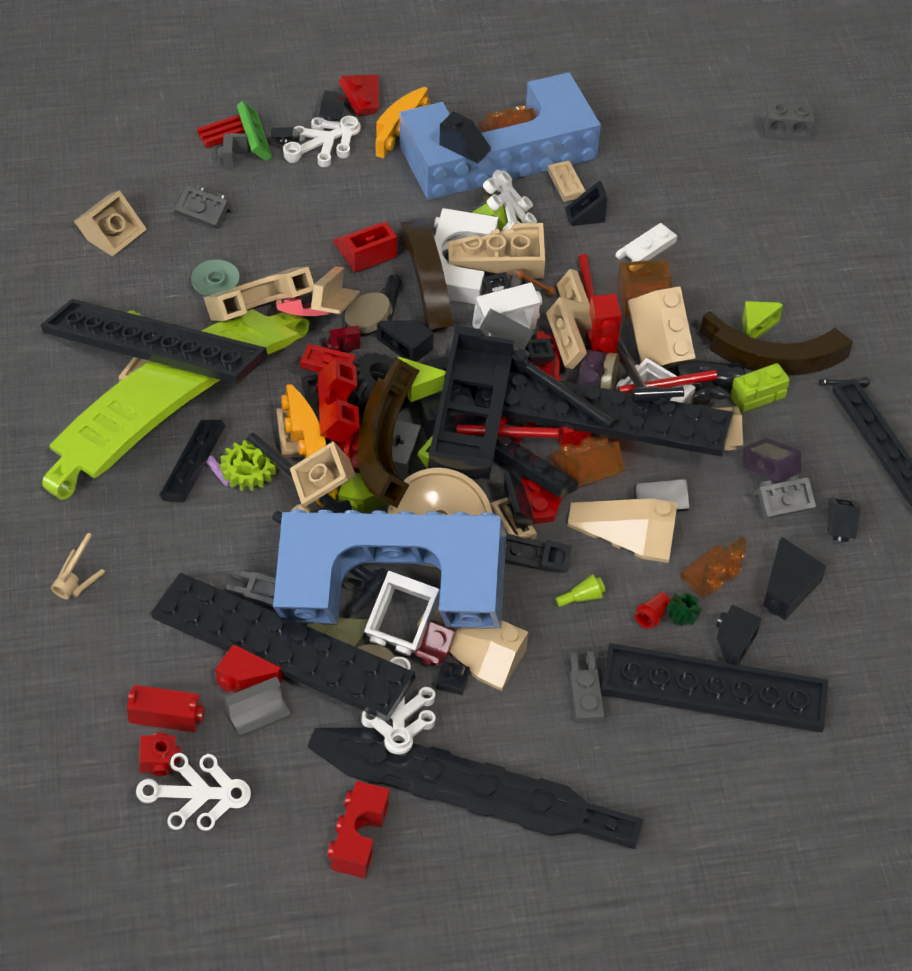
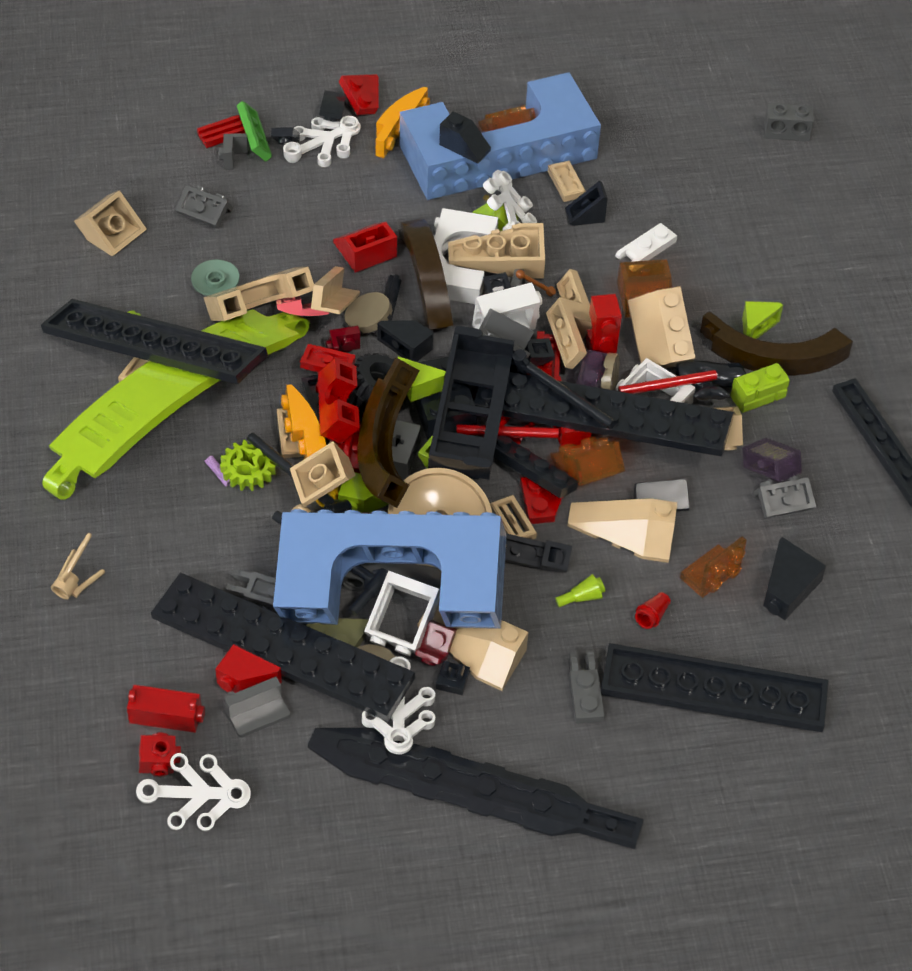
(192, 461): black tile -> none
(365, 807): red arch -> none
(518, 501): black slope -> none
(586, 276): red bar -> none
(642, 392): black bar -> none
(683, 609): dark green gear -> none
(737, 633): black slope -> none
(843, 519): black slope -> none
(864, 382): black hinge -> none

